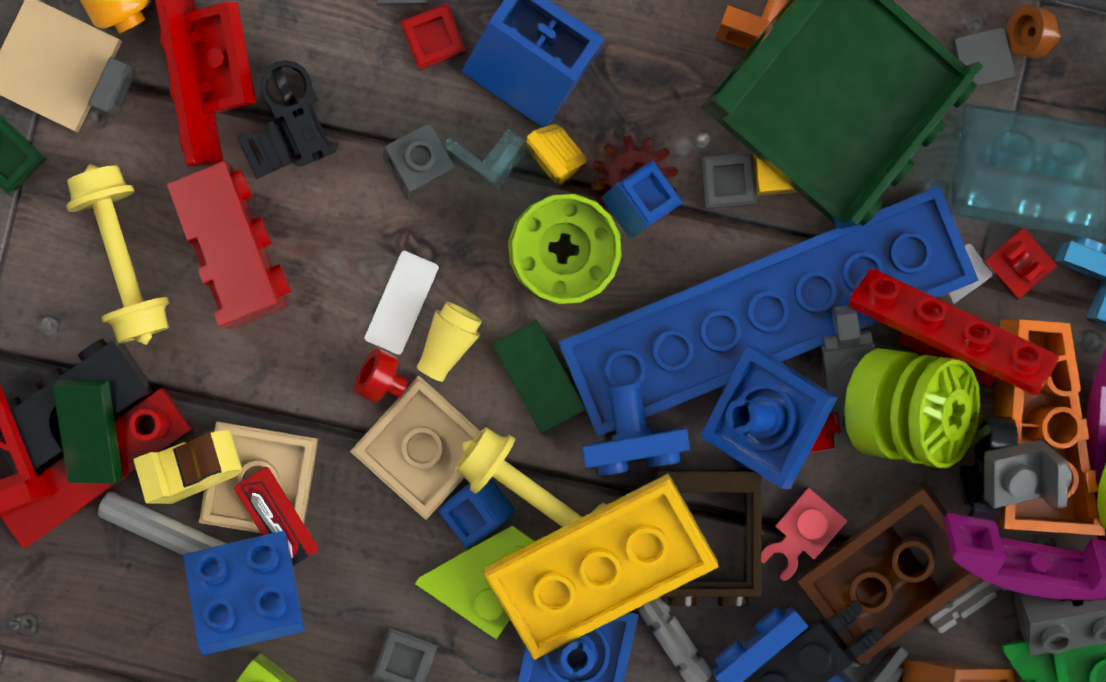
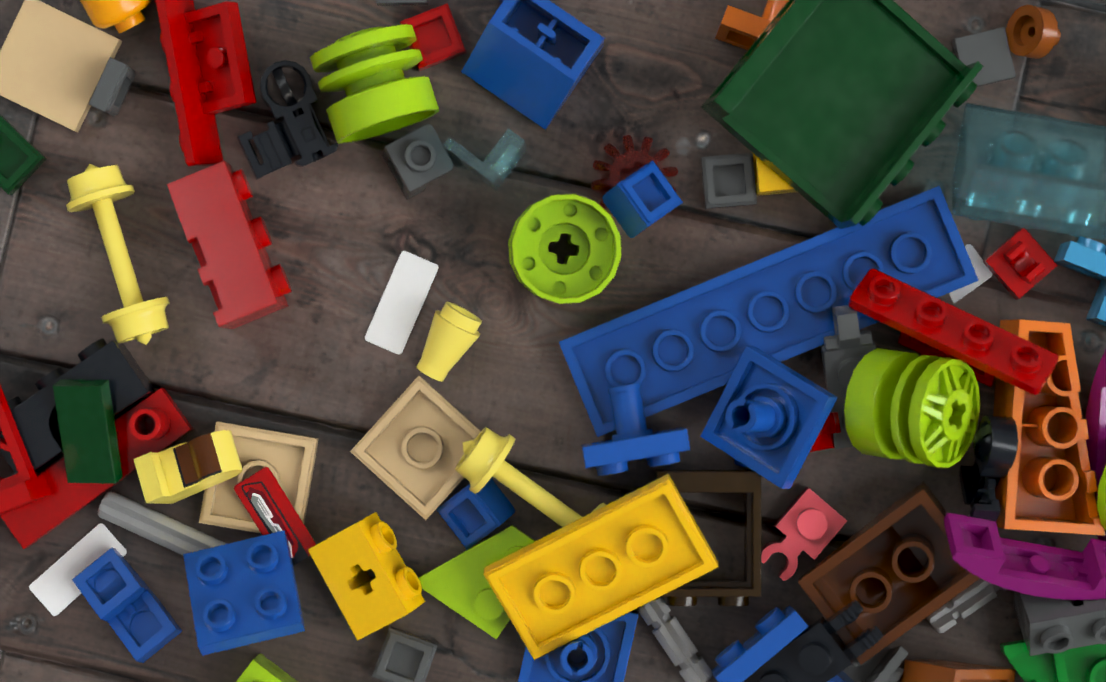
(55, 586): none -> white sticker
(127, 605): none -> blue slope
(363, 600): none -> yellow brick
(372, 75): none -> lime wheel
(379, 376): red tile -> none
(538, 376): dark green tile -> none
(555, 153): yellow slope -> none
(1026, 474): dark grey bracket -> none

